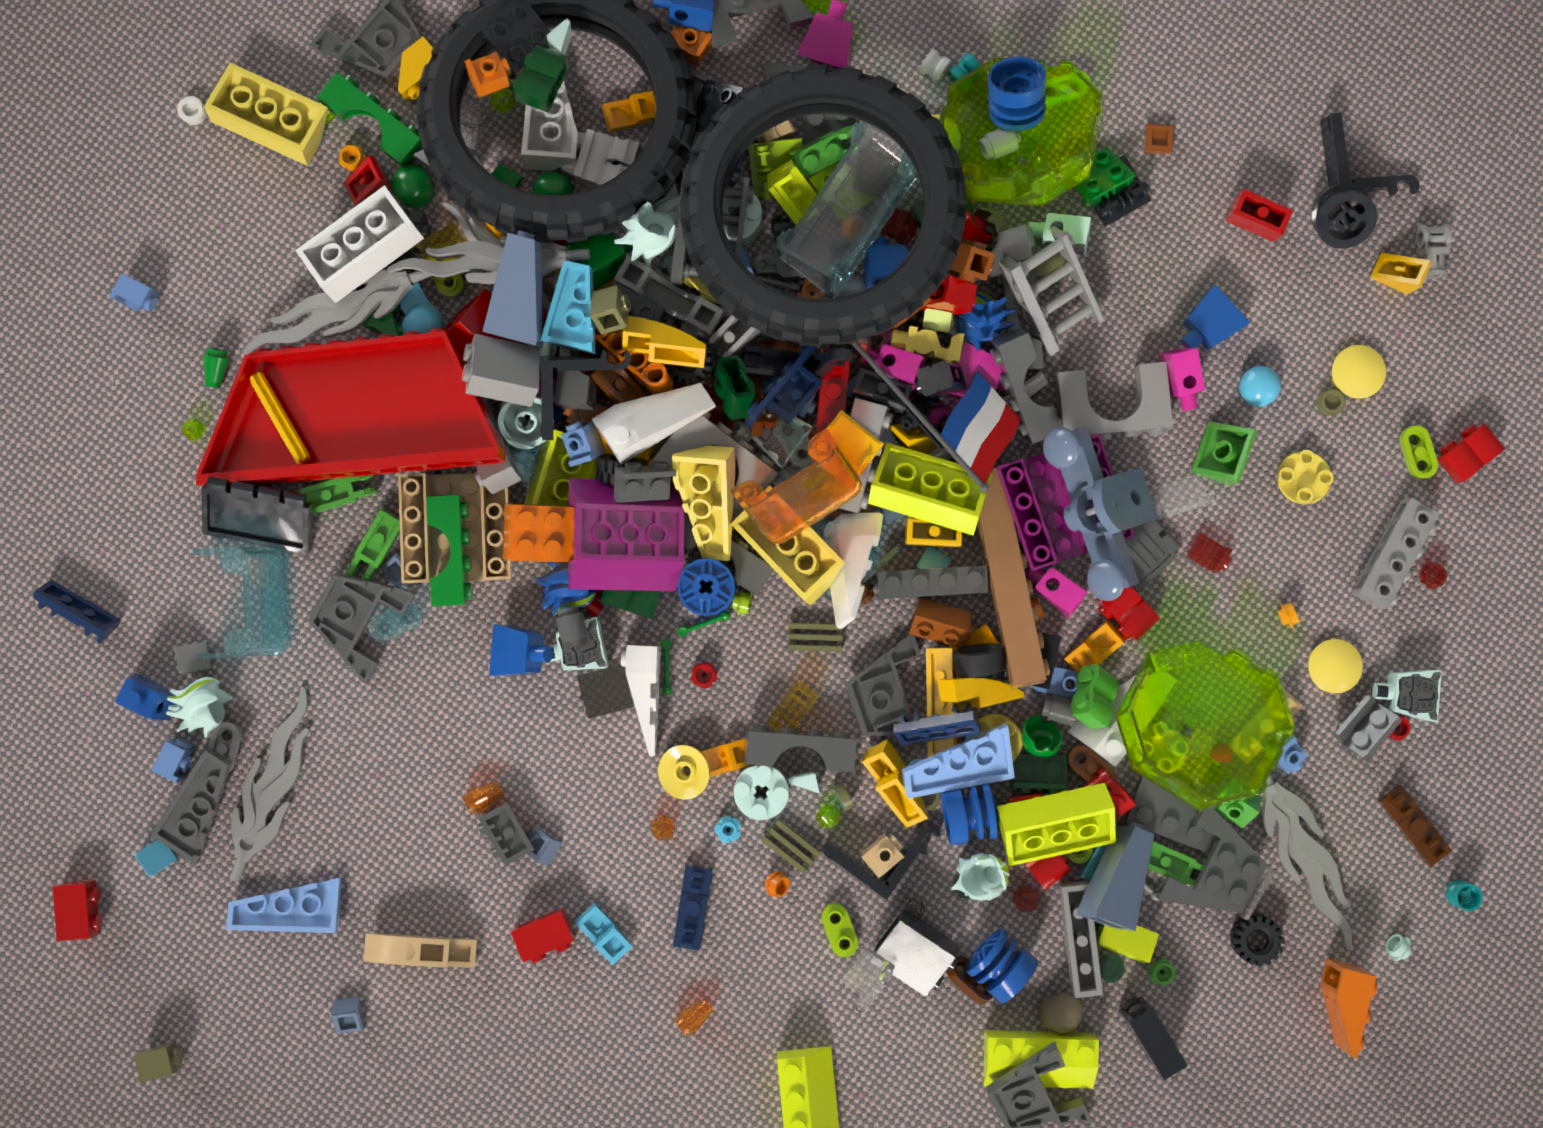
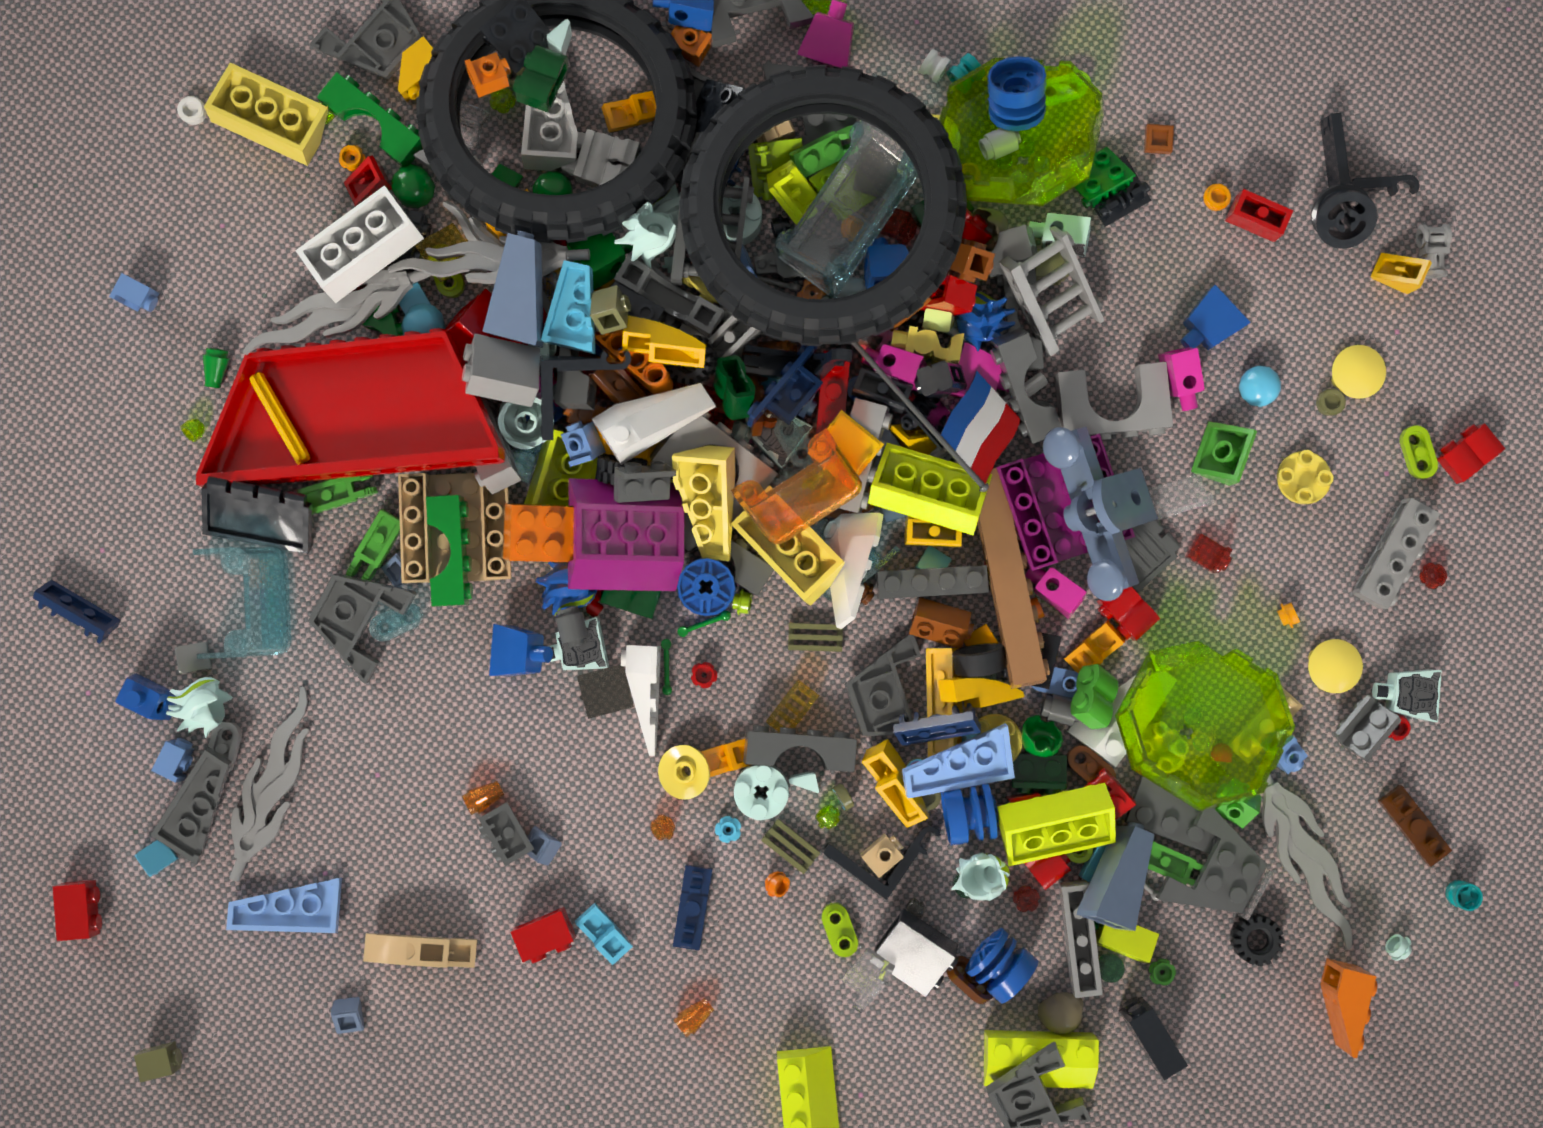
(1217, 197): none -> light orange plate

